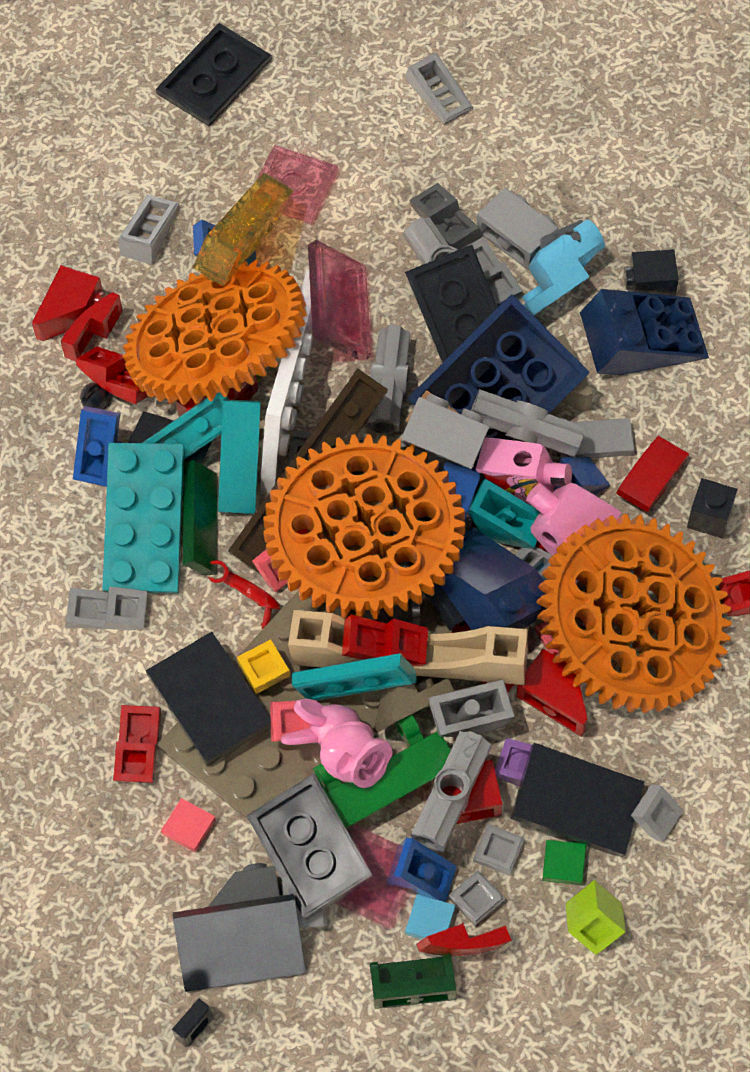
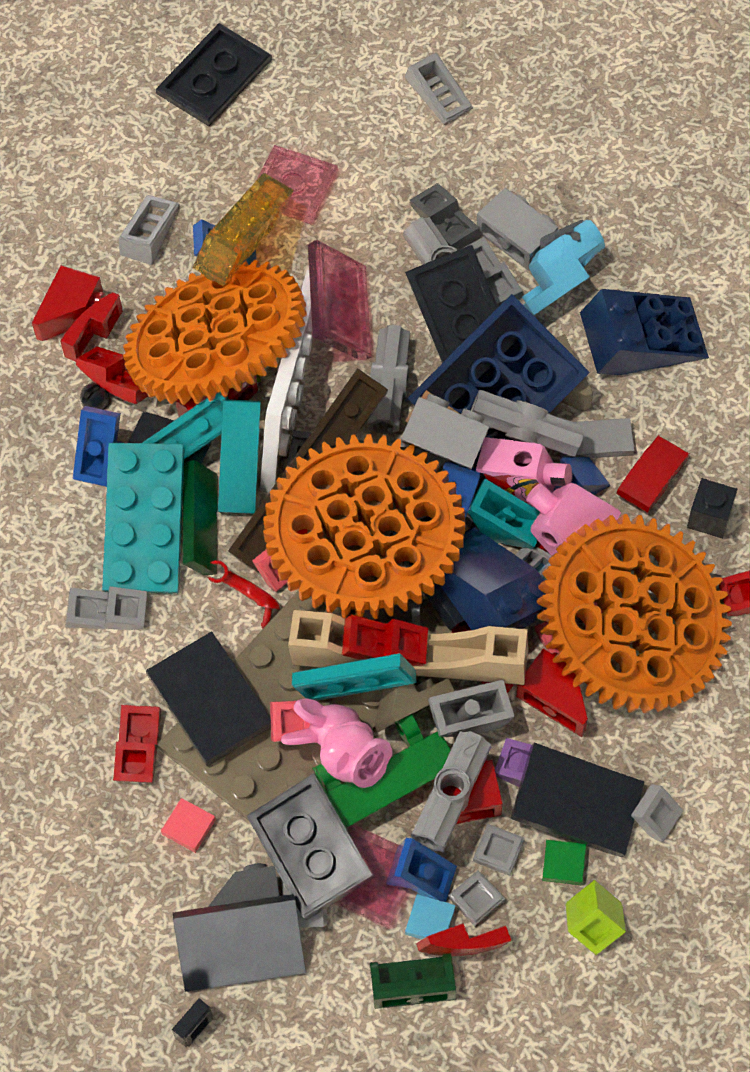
(263, 666): yellow plate -> none
(652, 272): black brick -> none

